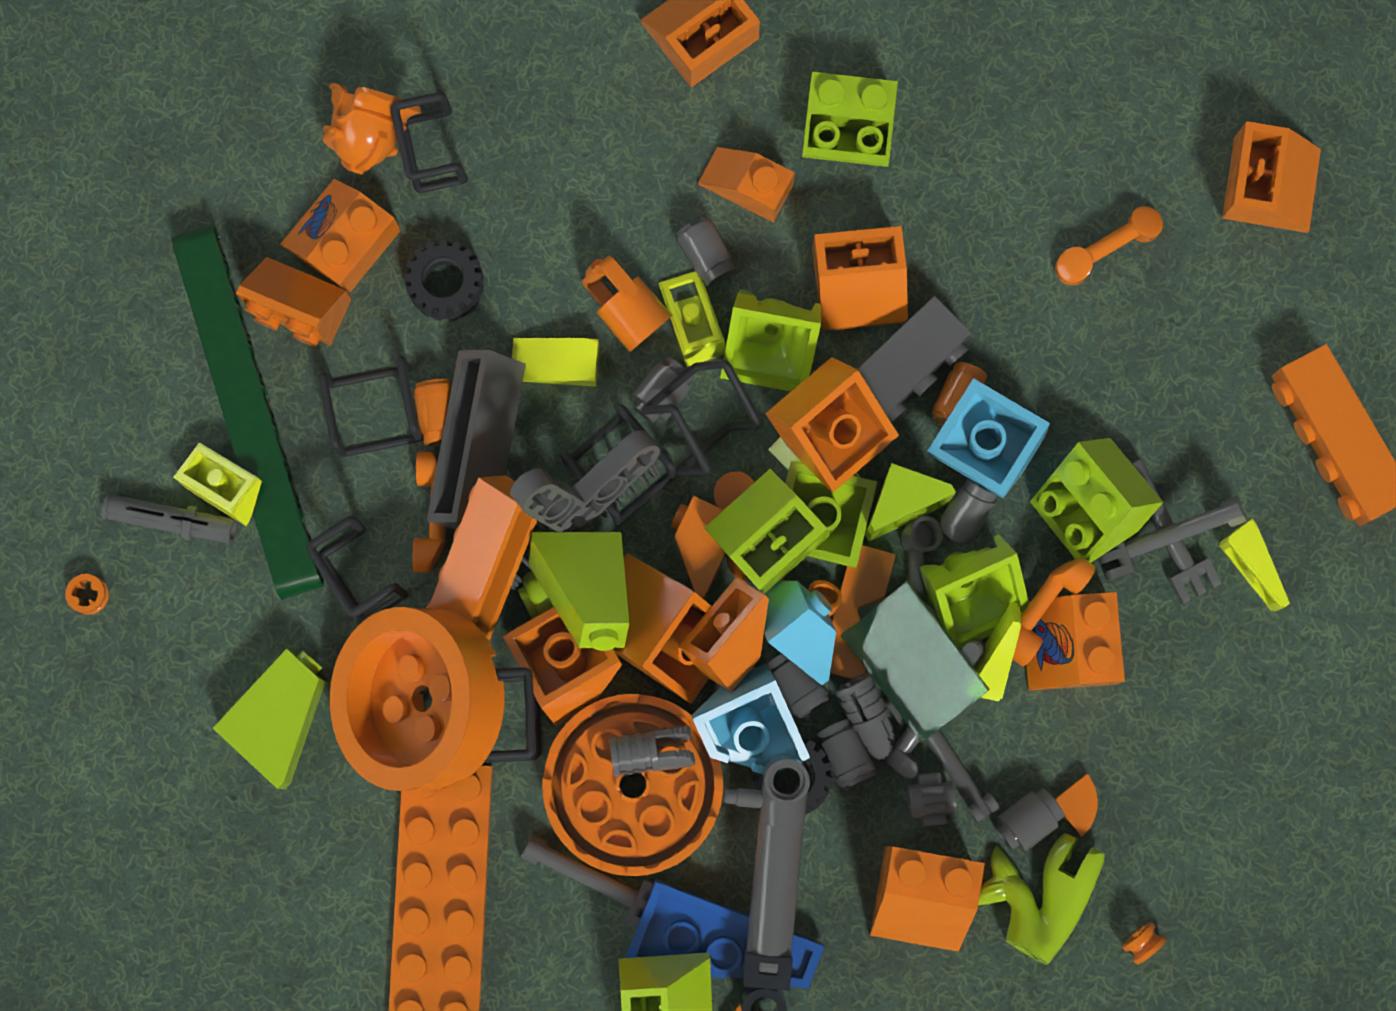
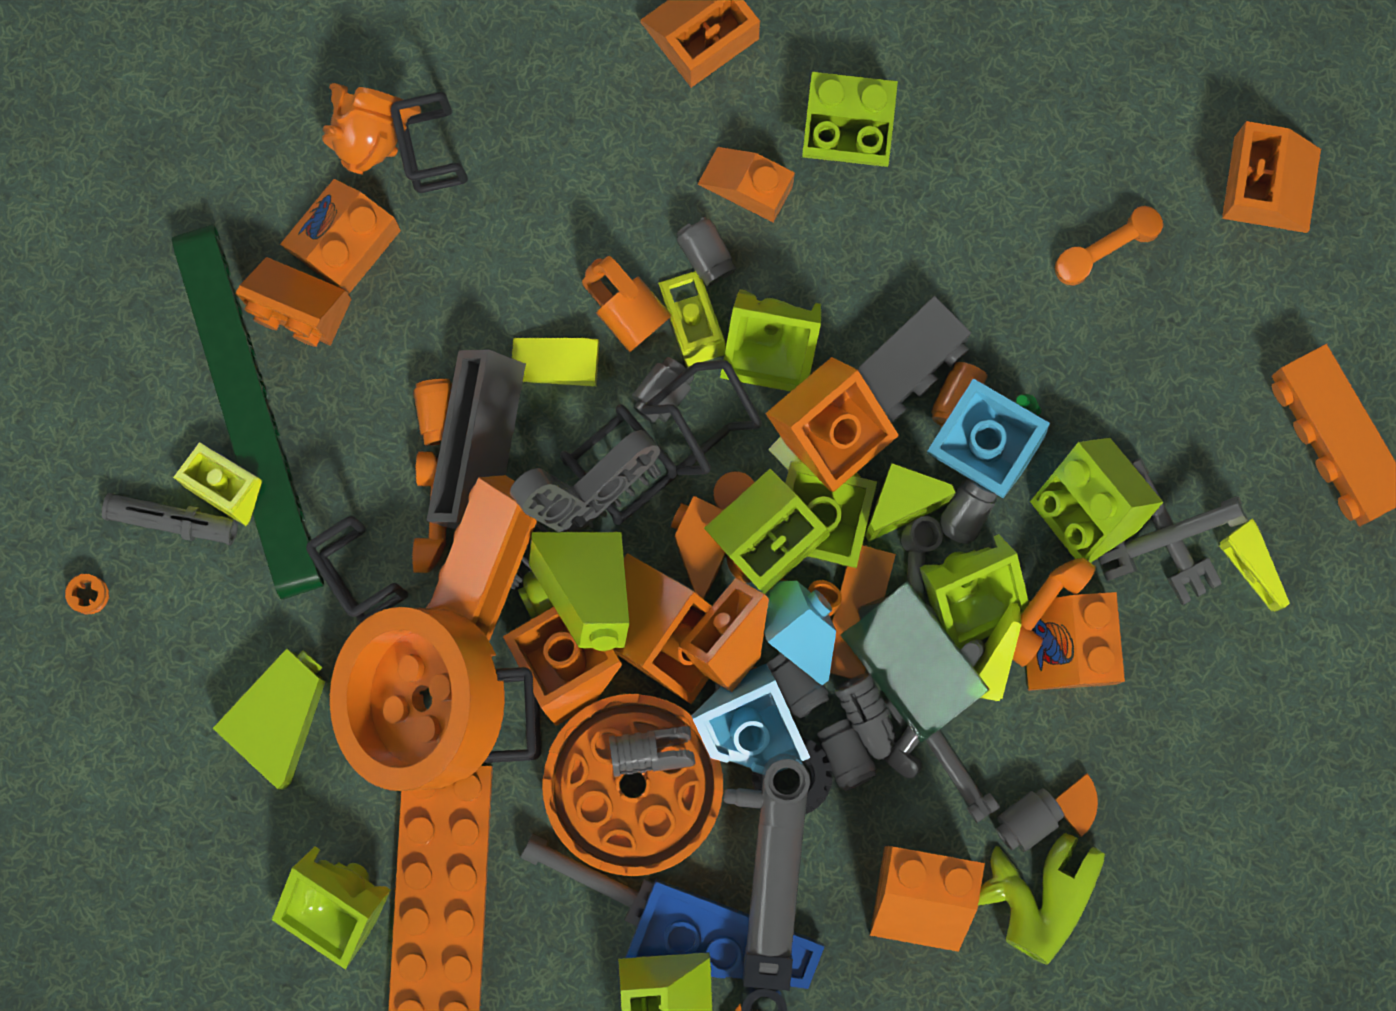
(330, 906): none -> lime brick
(402, 370): black piece -> none
(441, 254): black tyre -> none
(861, 278): orange slope -> none
(931, 799): dark grey gear -> none
(1029, 402): none -> green hand
(1144, 943): orange bush -> none

